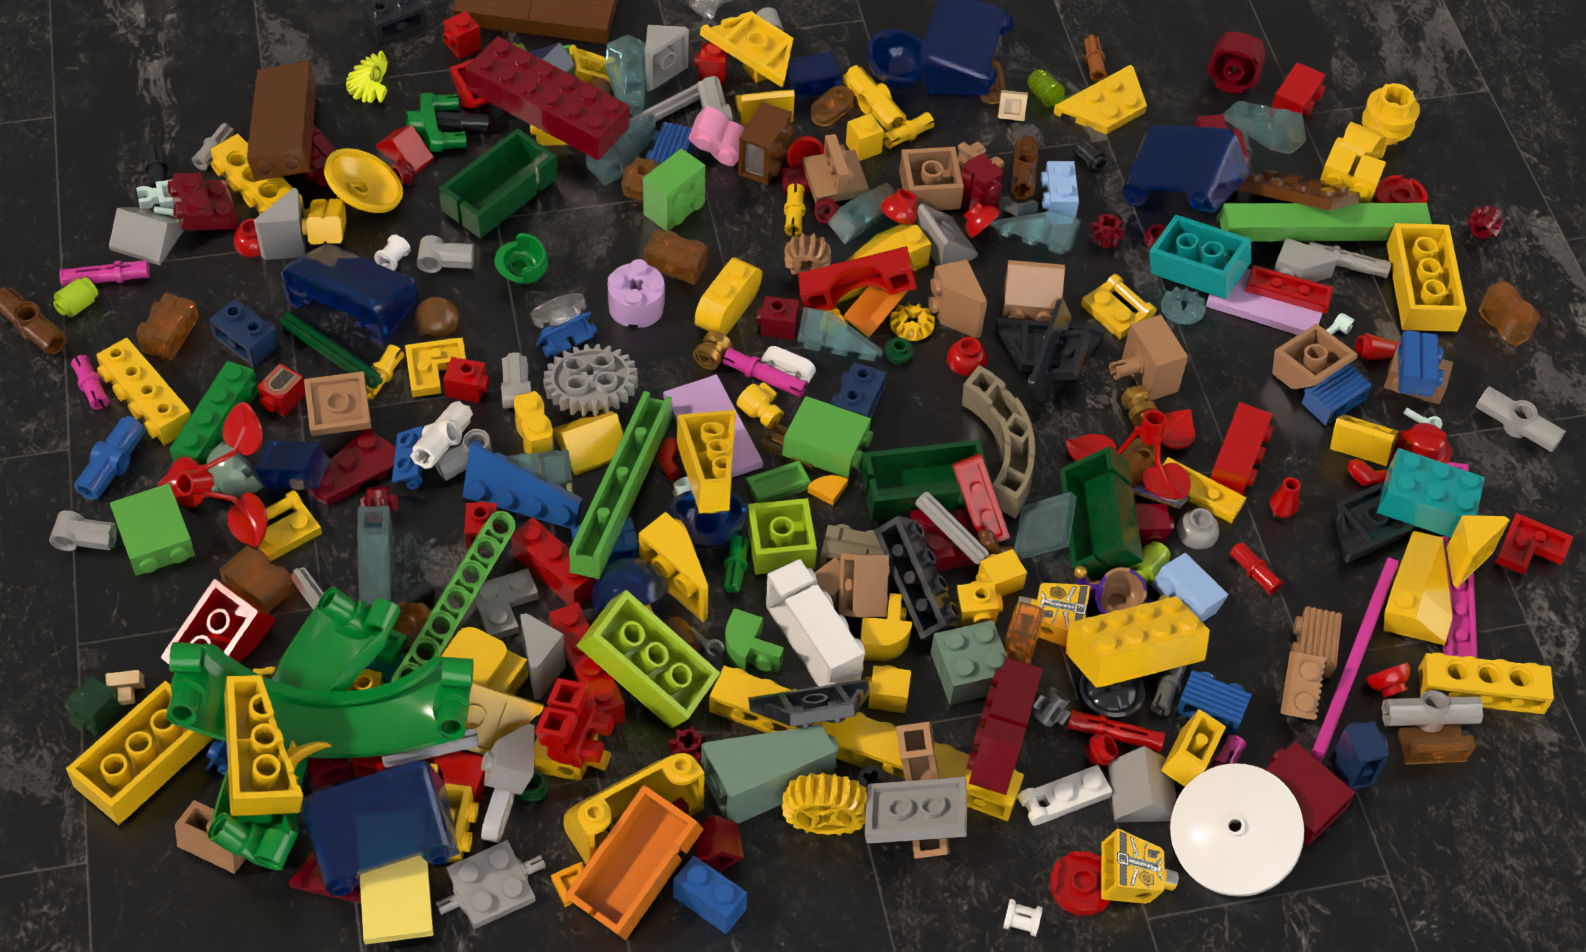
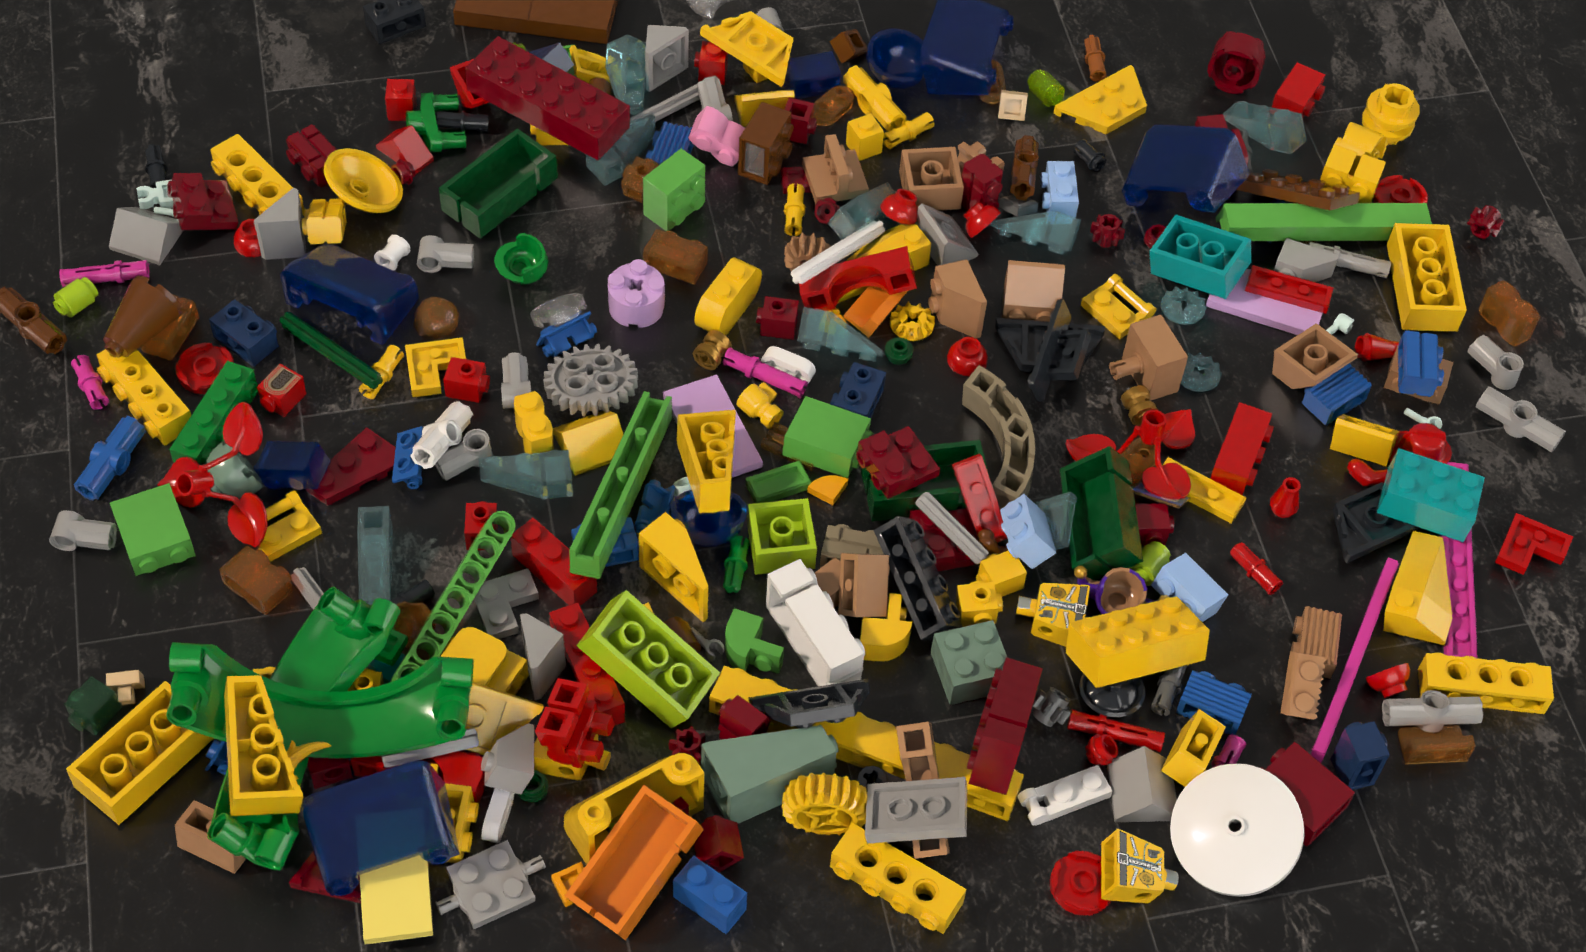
(140, 317): none -> reddish brown cone
(201, 366): none -> red tile
(204, 157): light grey axle -> none
(225, 620): red slope -> none
(282, 121): reddish brown brick -> none
(337, 403): medium nougat bracket -> none
(367, 79): neon yellow hair -> none
(380, 497): dark red gear -> none
(400, 98): none -> red brick
(462, 35): red brick -> none
(518, 490): blue wing -> none
(631, 574): clear blue cylinder -> none
(657, 500): none -> blue hinge
(666, 458): red arm -> none
(741, 719): none -> dark red brick
(802, 118): none -> dark red brick
(803, 147): red piece -> none
(837, 252): none -> white axle
(848, 45): none -> reddish brown slope
(889, 688): yellow brick -> none
(889, 863): none -> yellow brick
(896, 461): none -> dark red plate
(1023, 632): clear orange brick -> none
(1023, 917): white bush -> none
(1027, 531): none -> light blue brick
(1196, 381): none -> clear light blue gear
(1198, 529): light grey piece -> none
(1473, 544): yellow slope -> none
(1502, 365): none -> light grey piece

